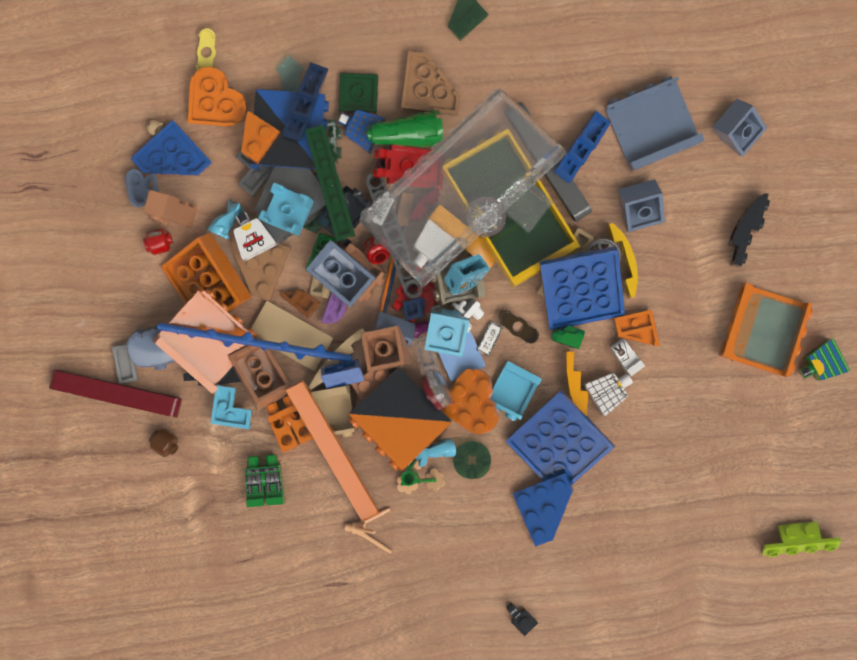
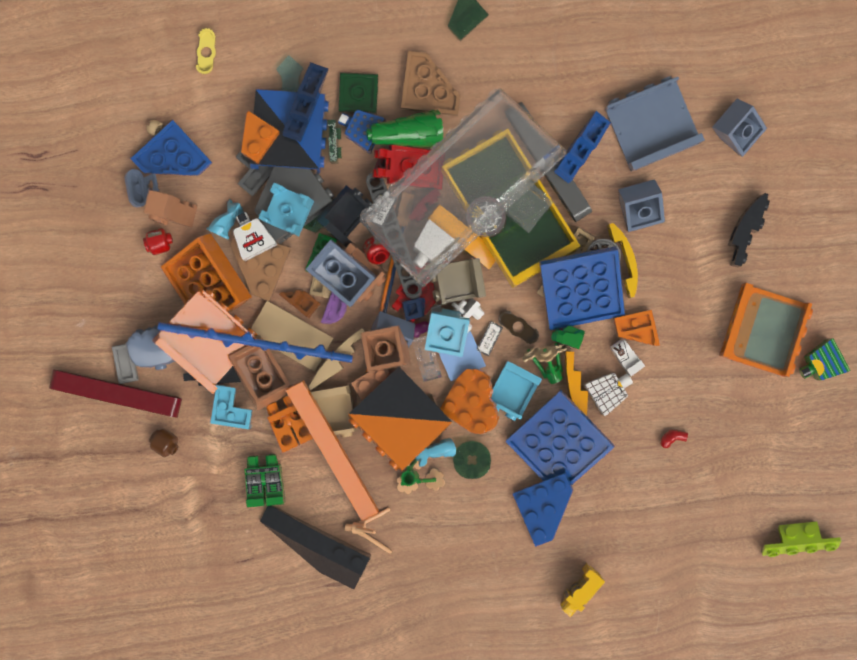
(213, 101): orange plate -> none
(321, 550): none -> black wedge
(330, 183): dark green plate -> none
(342, 374): panel -> none
(437, 389): clear piece -> none
(460, 276): medium azure torso -> none
(522, 620): black plate -> none
(552, 372): none -> plant
(582, 591): none -> yellow hips
(671, 436): none -> red arm

